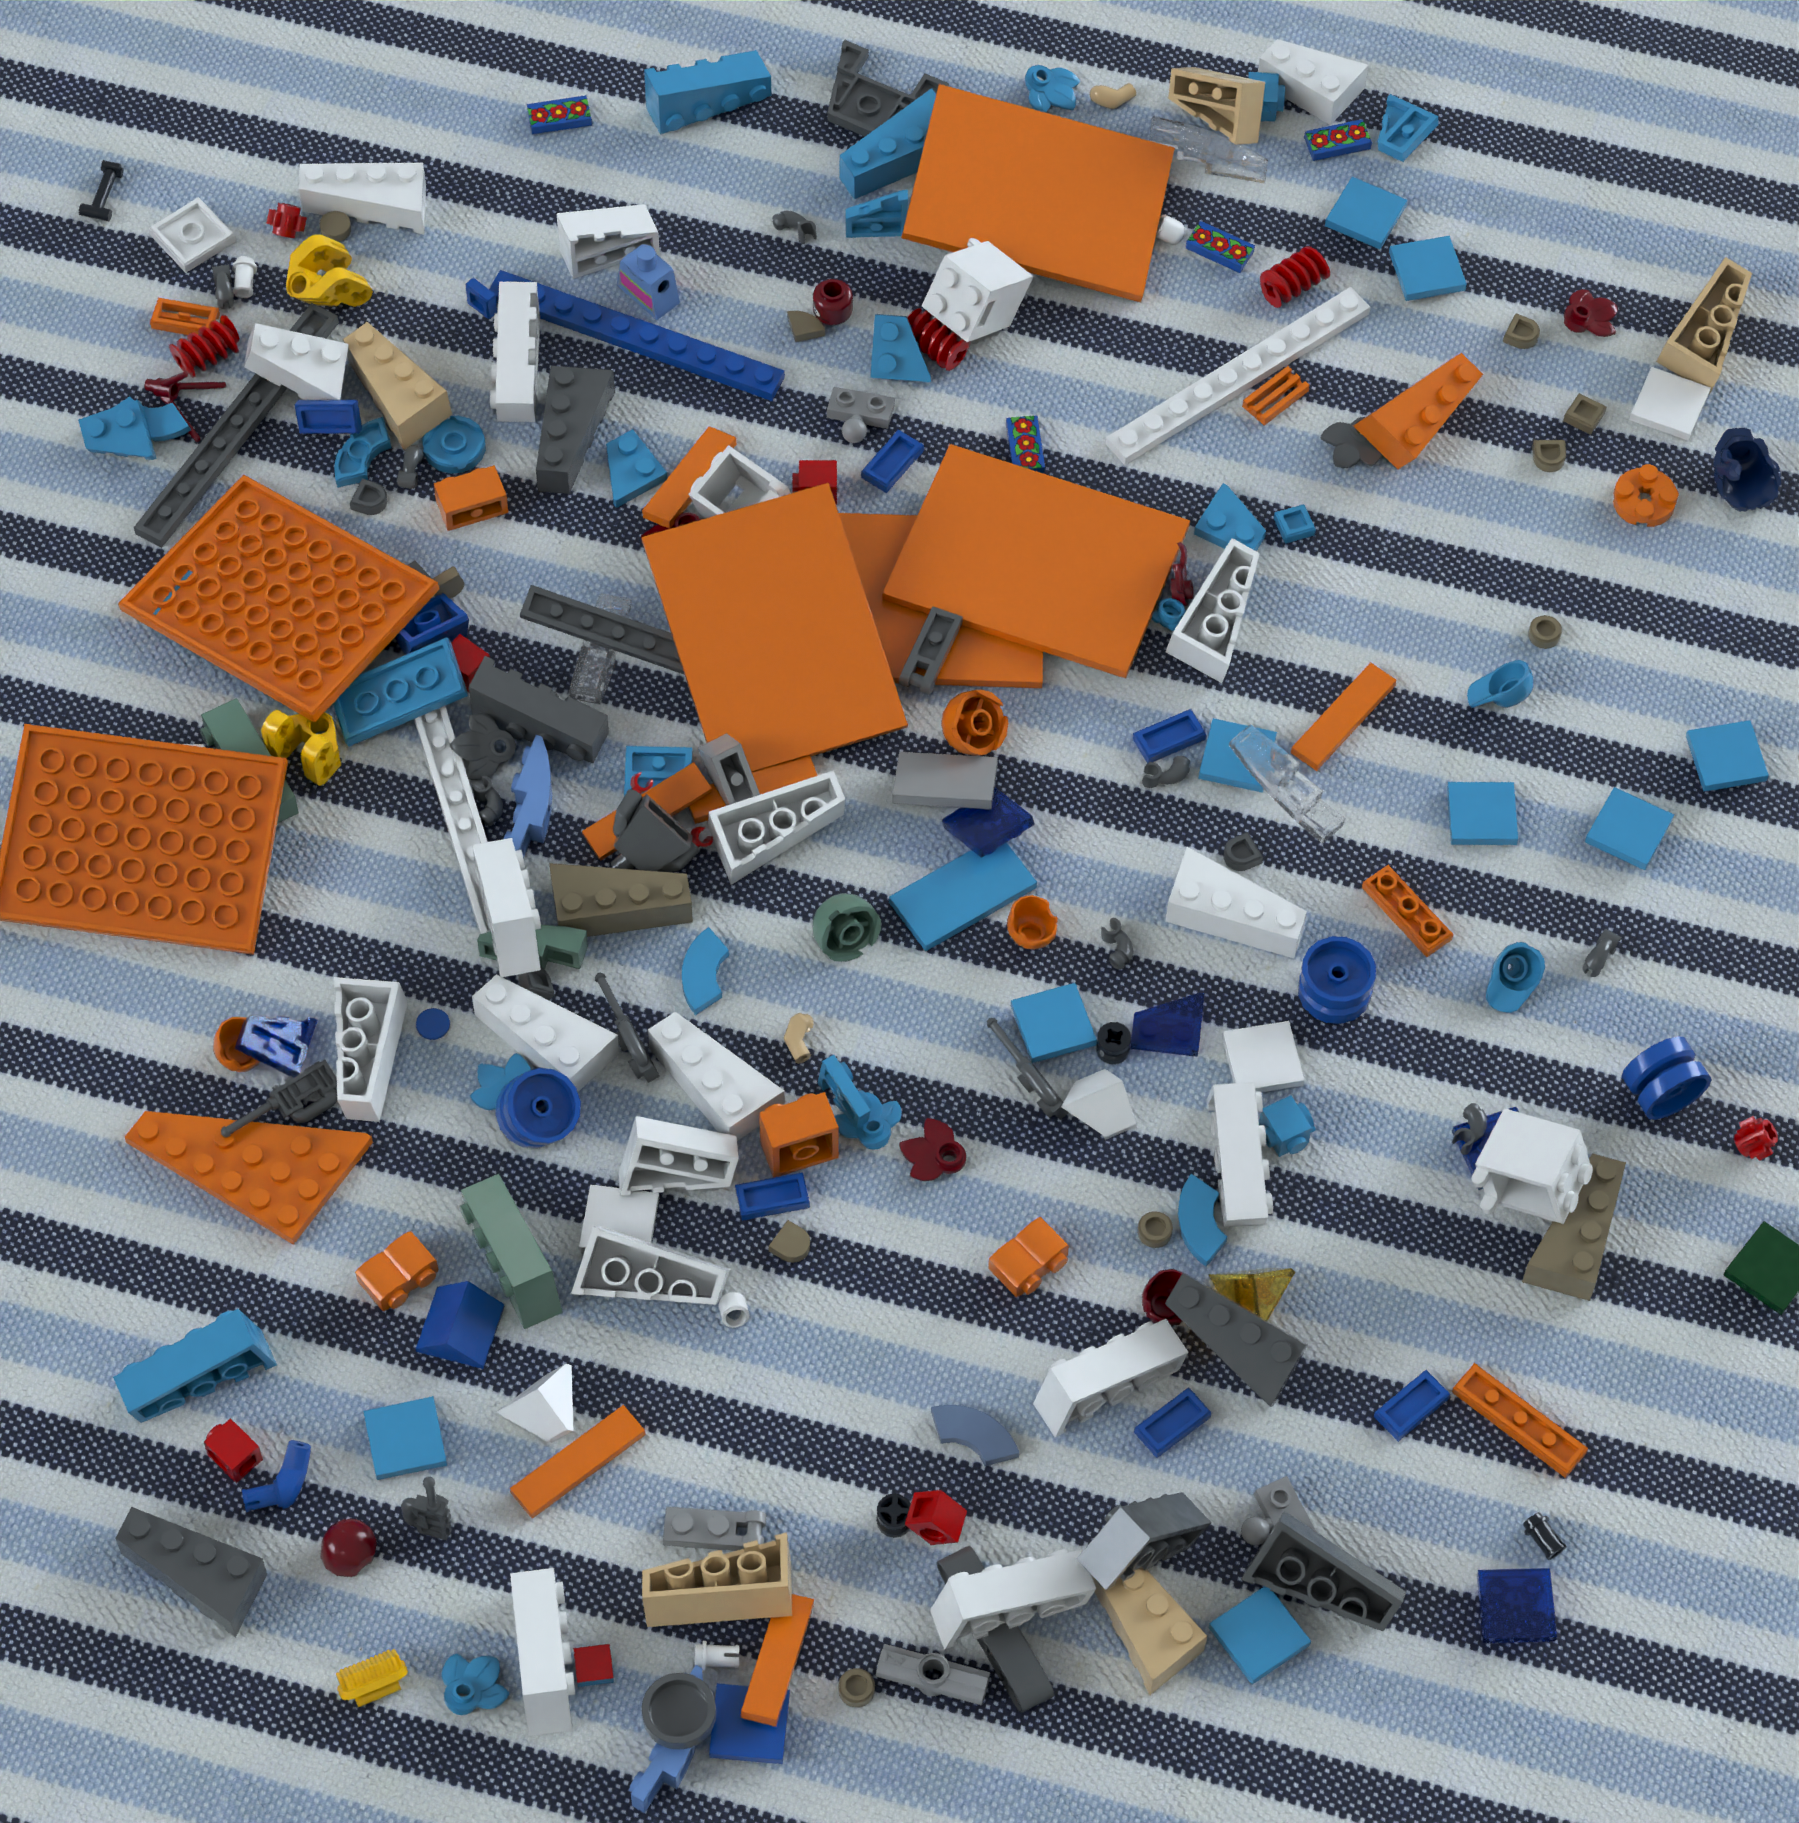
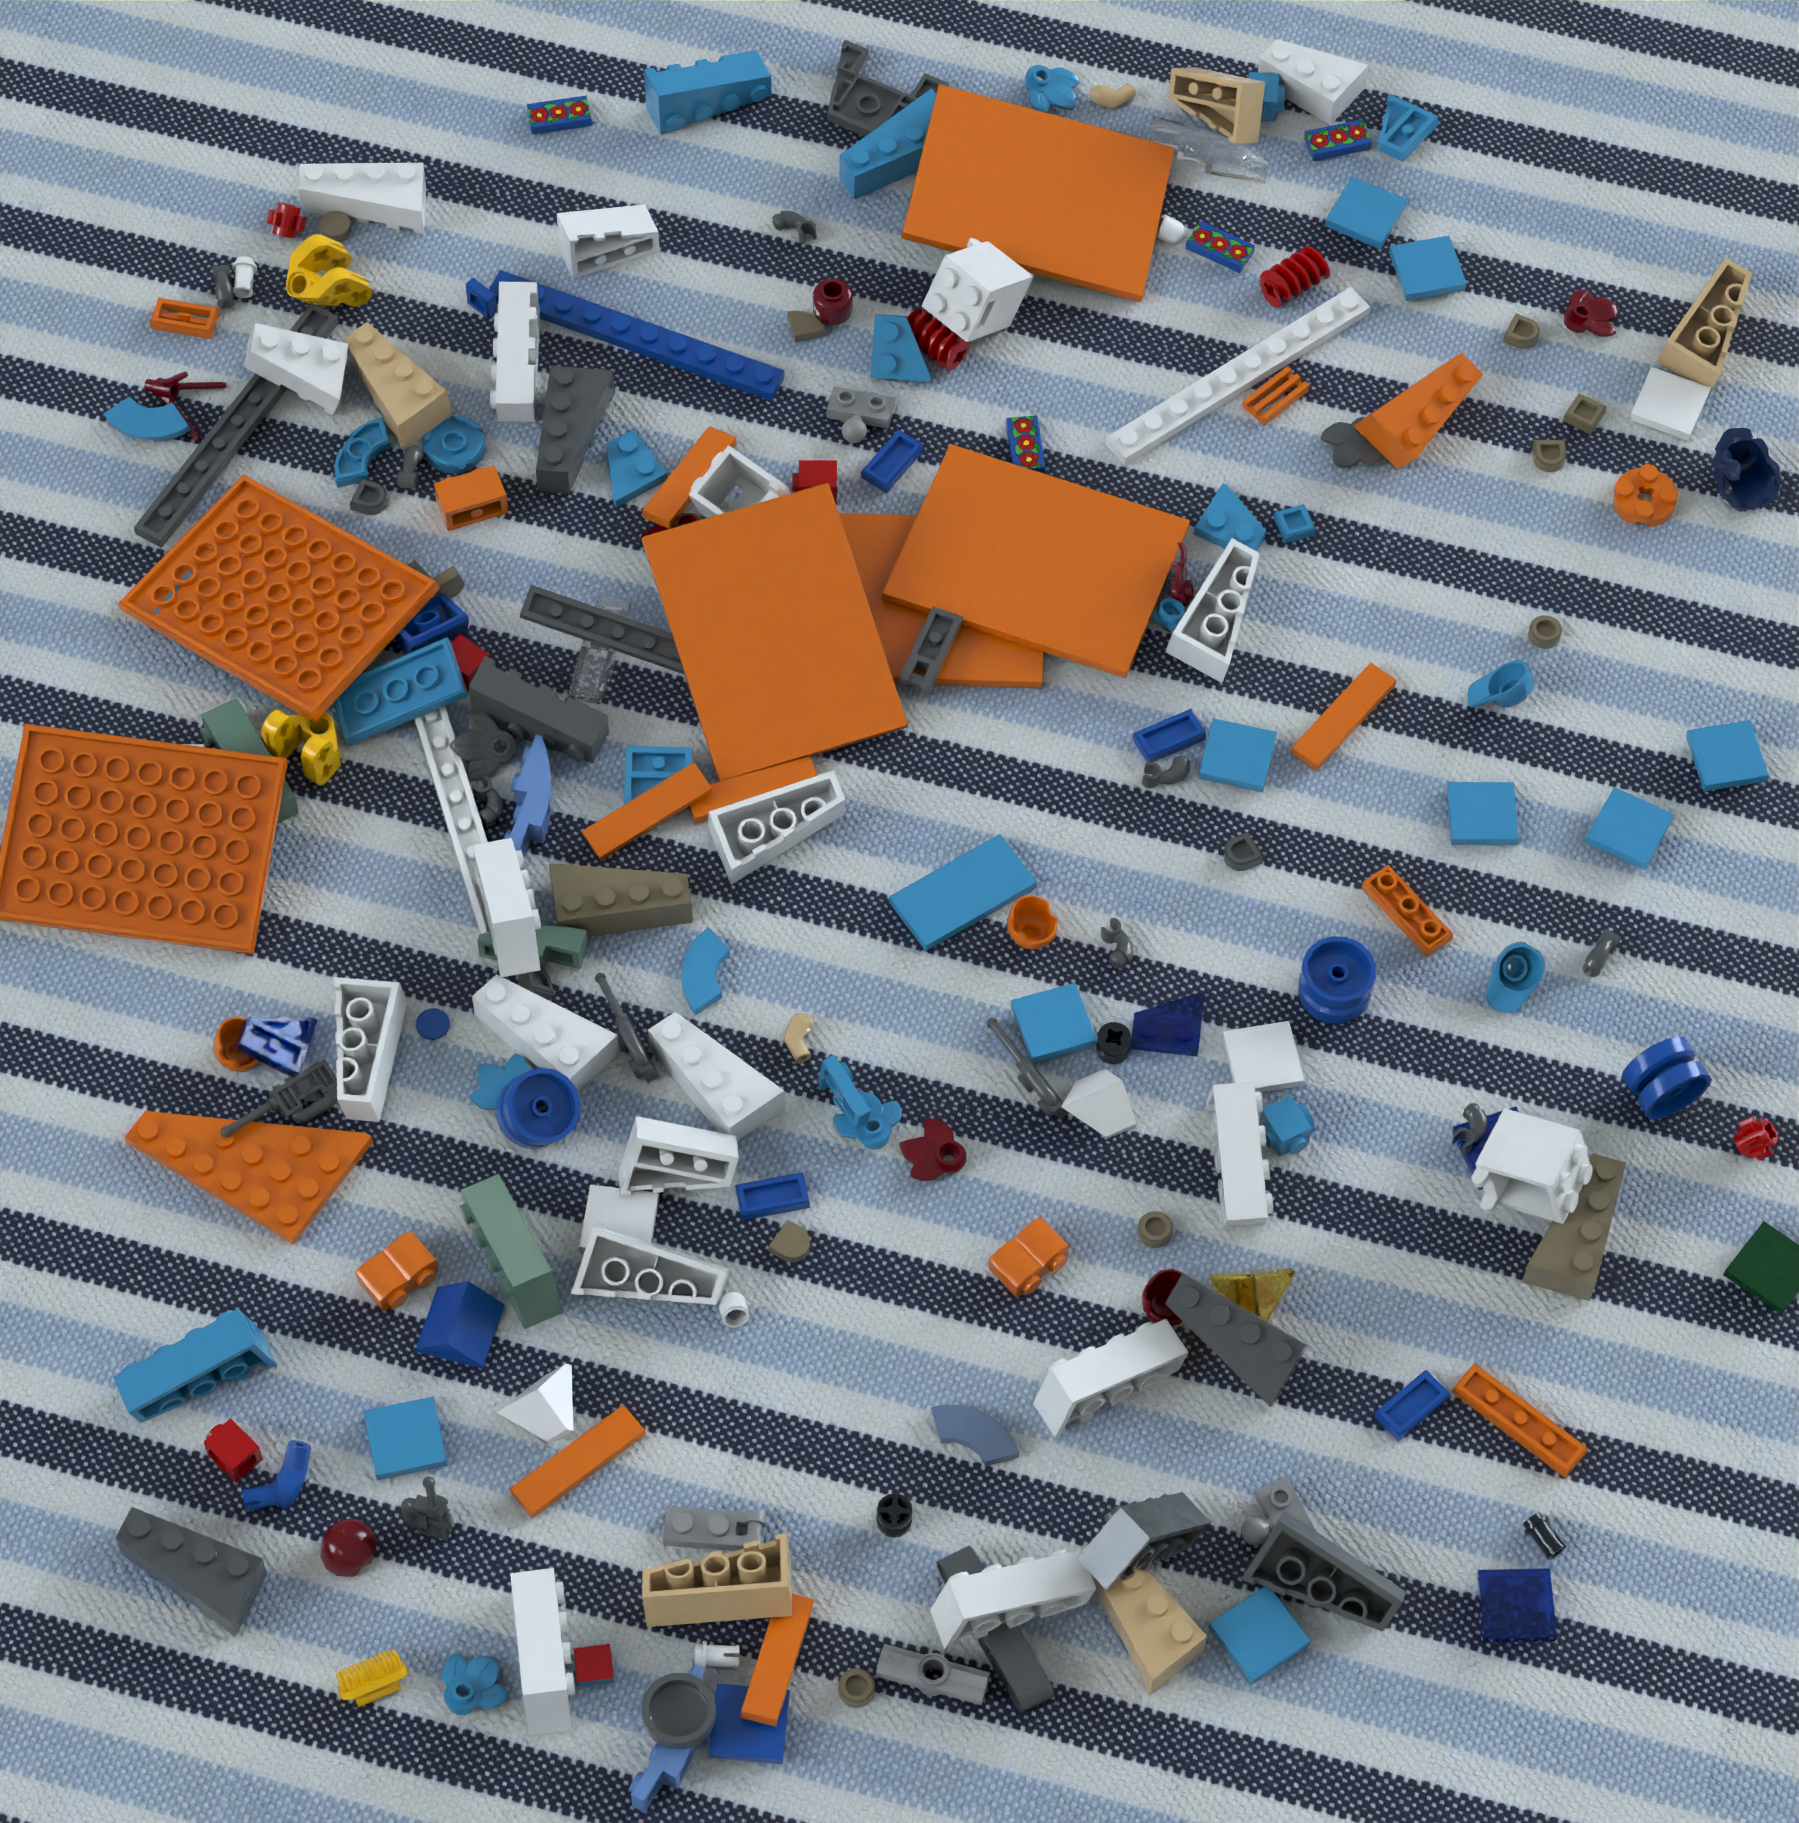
(96, 210): black piece -> none
(118, 431): dark azure wing -> none
(192, 234): white tile -> none
(205, 345): red piece -> none
(328, 416): blue tile -> none
(648, 281): medium blue torso -> none
(650, 836): dark grey torso -> none
(728, 769): light grey slope -> none
(799, 1134): orange brick -> none
(845, 926): sand green cylinder -> none
(878, 217): dark azure wing -> none
(936, 1517): red brick -> none
(945, 780): light grey tile -> none
(974, 722): orange cylinder -> none
(988, 828): clear blue tile -> none
(1172, 1422): blue tile -> none
(1197, 1220): dark azure tile -> none
(1232, 907): white wedge -> none
(1285, 784): clear slope -> none

